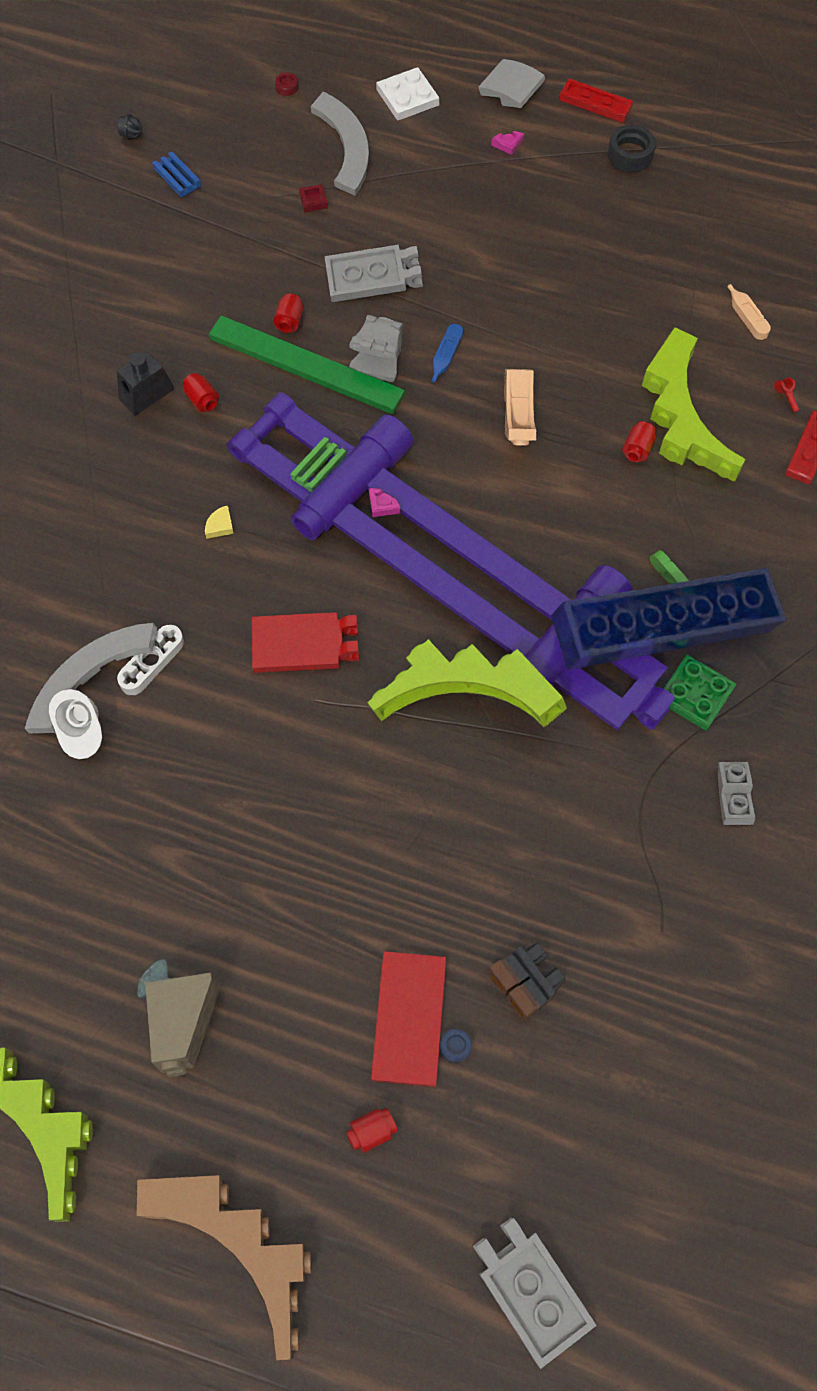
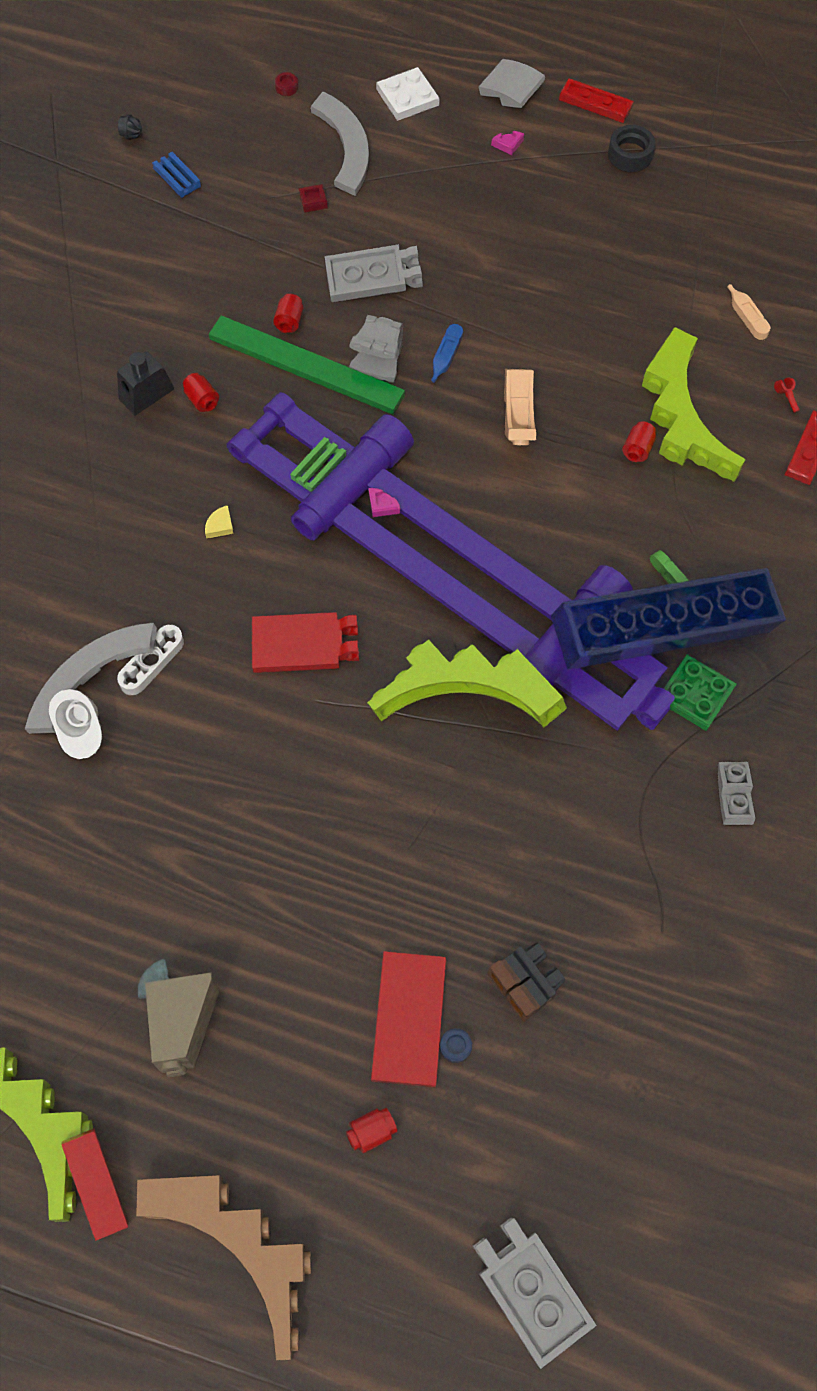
(95, 1184): none -> red tile

